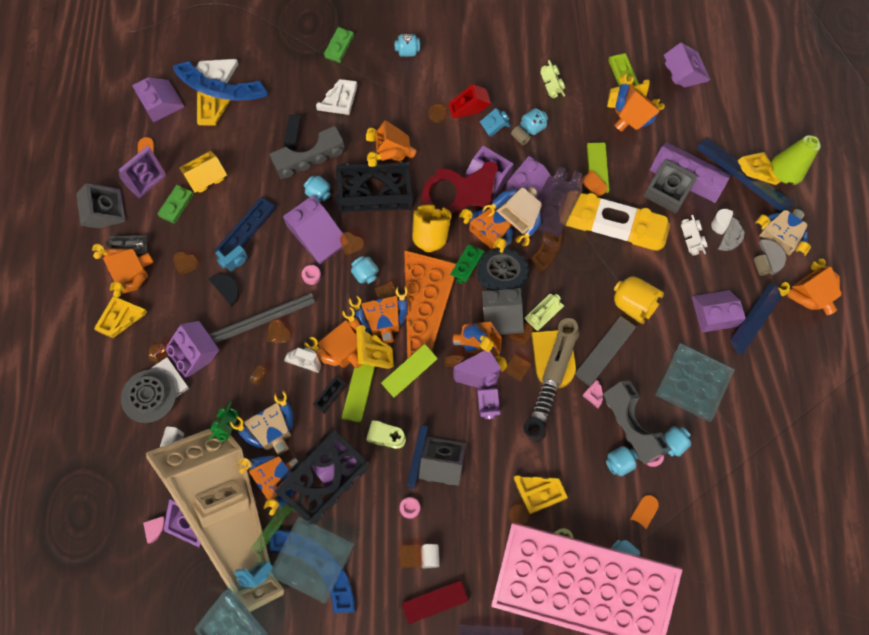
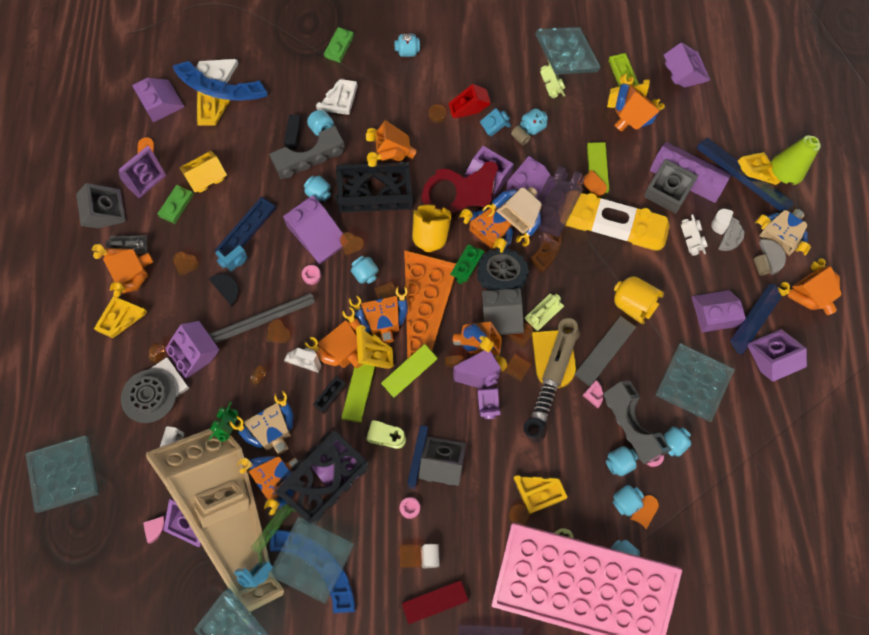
(61, 474): none -> clear light blue plate
(319, 121): none -> medium azure head
(567, 50): none -> clear light blue plate
(628, 500): none -> medium azure head
(778, 355): none -> medium lavender slope

